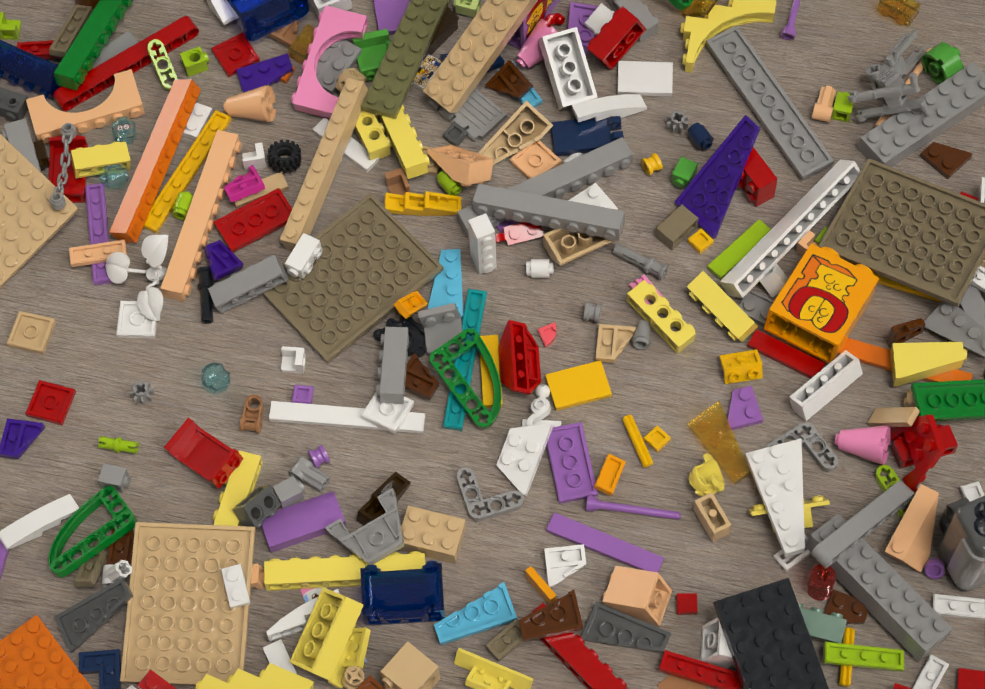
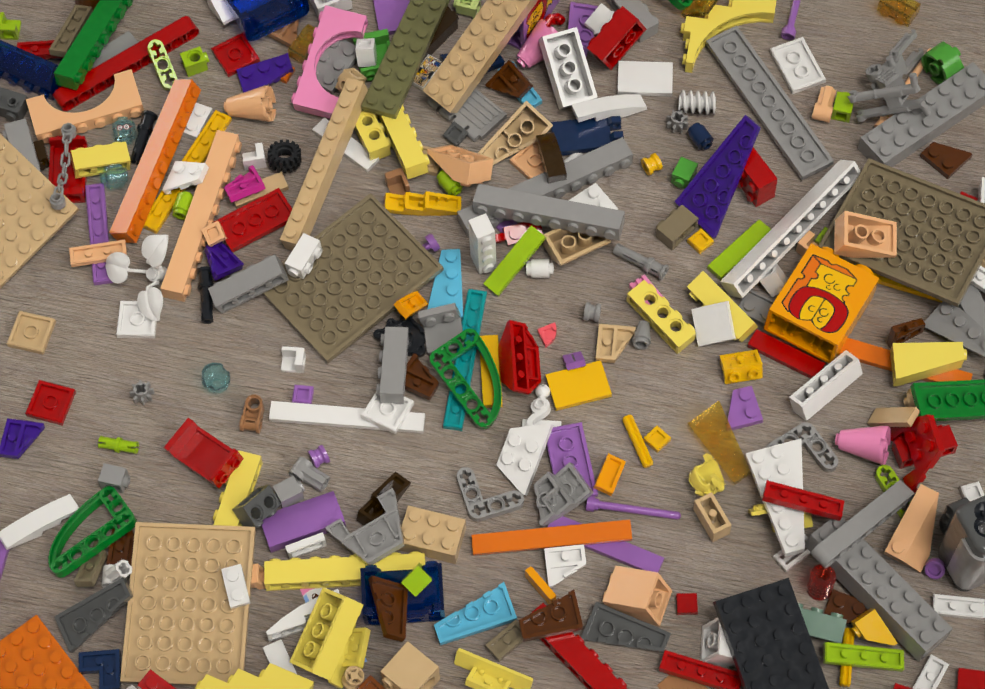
(144, 130): none -> black pin
(184, 175): none -> white wing
(214, 233): none -> light nougat tile
(306, 545): none -> white tile
(366, 52): none -> white panel
(391, 607): none -> reddish brown wing
(416, 580): none -> lime panel
(431, 243): none -> medium lavender tile
(514, 260): none -> lime tile
(551, 157): none -> dark brown slope
(551, 537): none -> orange tile
(560, 493): none -> light grey slope
(574, 360): none -> medium lavender tile
(697, 102): none -> white piece
(713, 324): none -> white tile
(797, 65): none -> white tile
(803, 500): none -> red plate
(864, 236): none -> light nougat slope
(872, 628): none -> yellow slope

